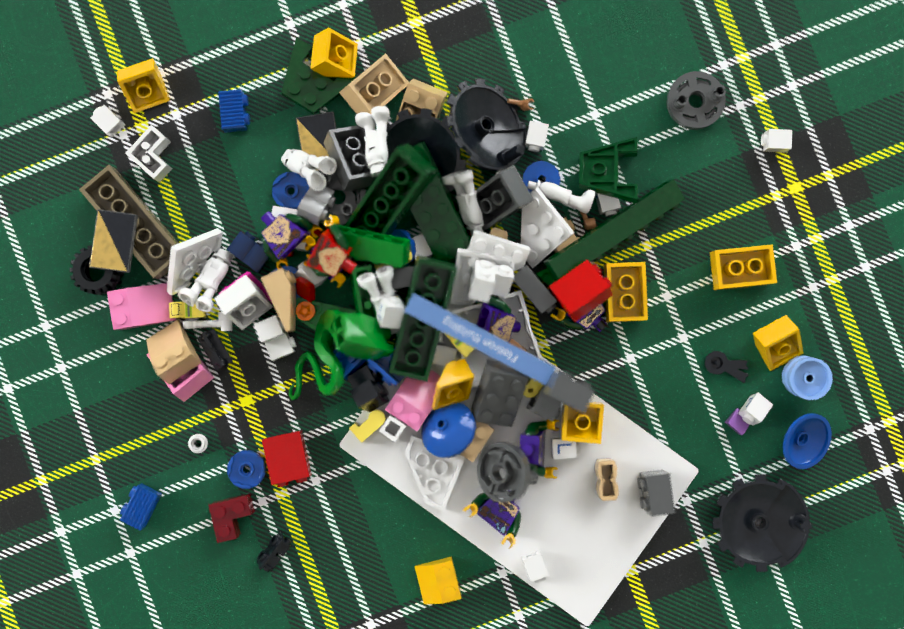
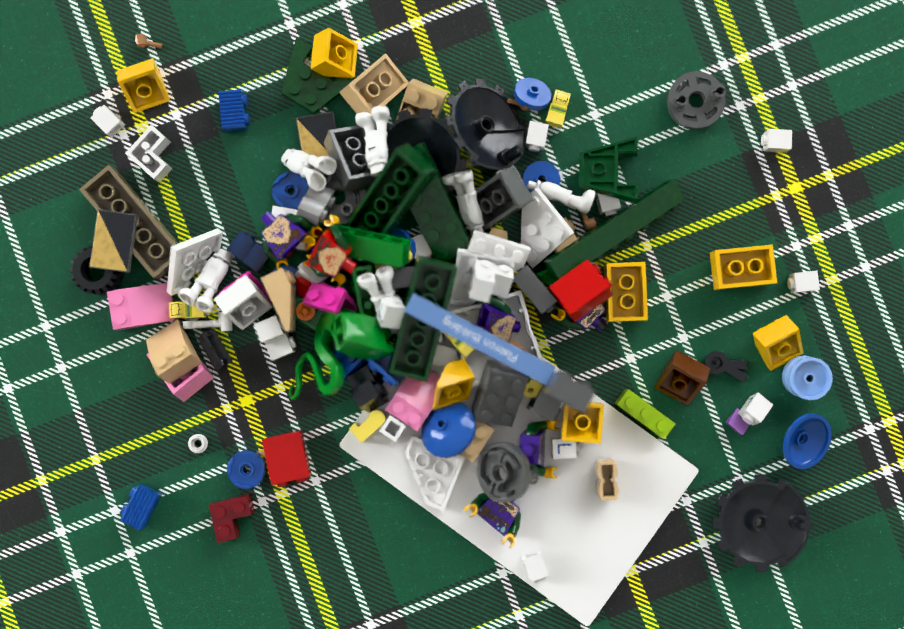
(140, 40): none -> medium nougat hand
(268, 559): black hinge -> none
(328, 299): none -> dark pink bracket
(438, 581): yellow slope -> none
(532, 94): none -> plate
(557, 109): none -> light yellow leg
(644, 413): none -> lime brick
(656, 492): dark grey brick -> none
(682, 378): none -> reddish brown slope
(803, 282): none -> white brick

